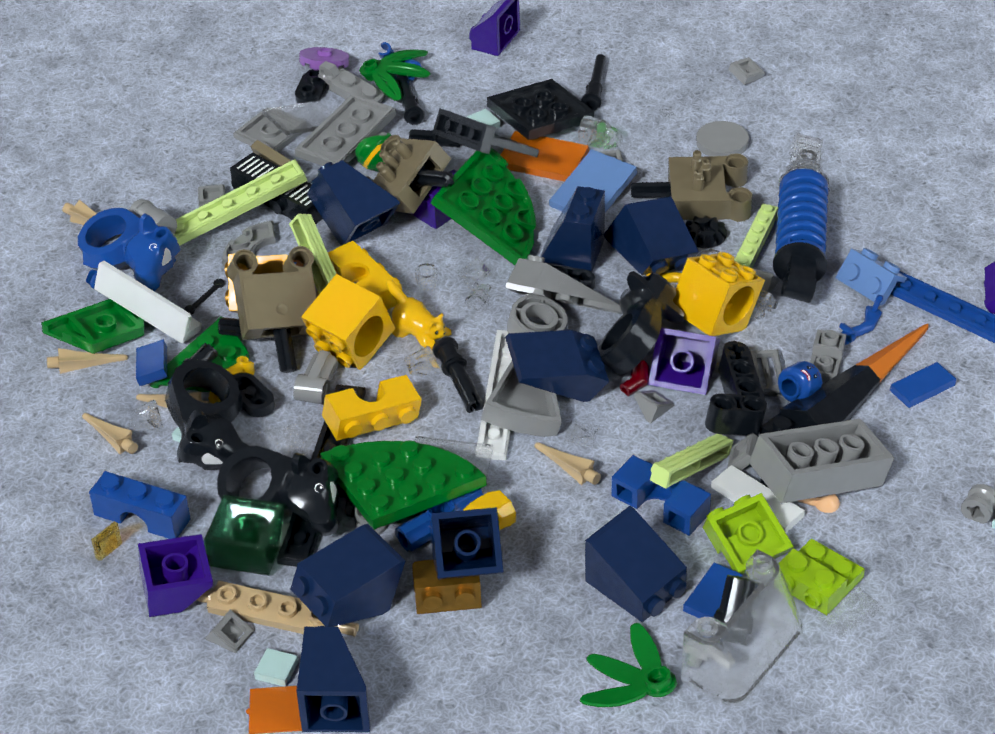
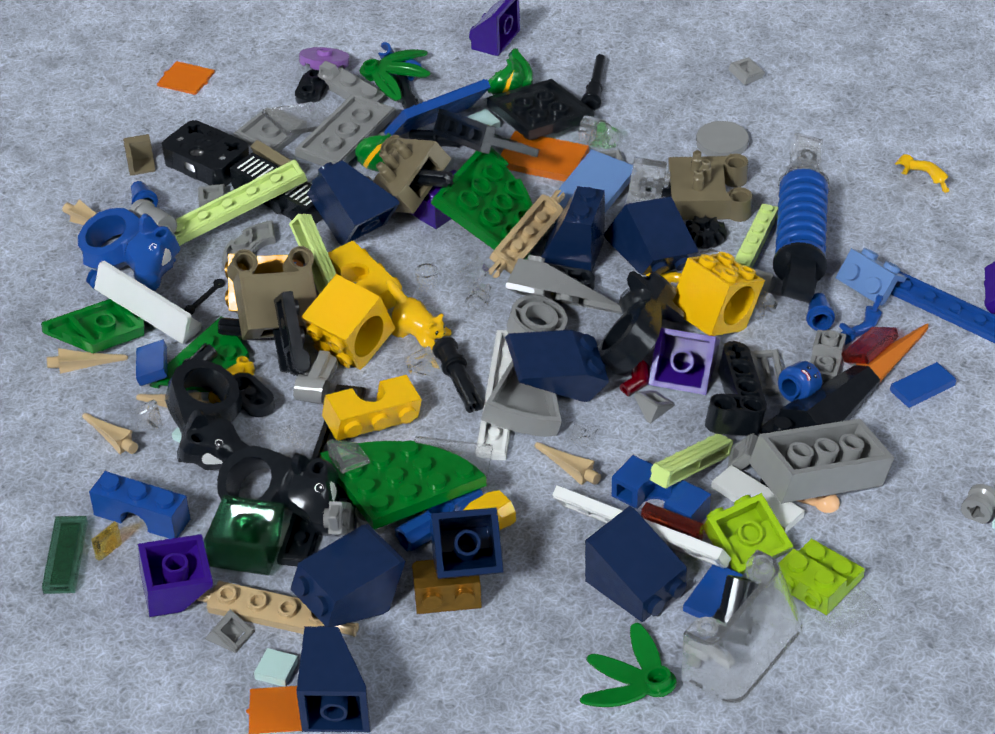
(64, 554): none -> clear green tile
(139, 154): none -> dark tan panel
(140, 190): none -> blue cone
(185, 78): none -> orange piece
(203, 152): none -> black axle
(291, 334): none -> black hinge
(339, 518): none -> light grey plate
(346, 455): none -> clear slope
(427, 111): none -> blue tile
(515, 75): none -> green hair
(526, 233): none -> tan plate
(647, 174): none -> clear brick
(672, 520): none -> clear red tile
(673, 539): none -> white tile
(820, 307): none -> blue cone
(870, 345): none -> clear red tile
(932, 169): none -> yellow piece

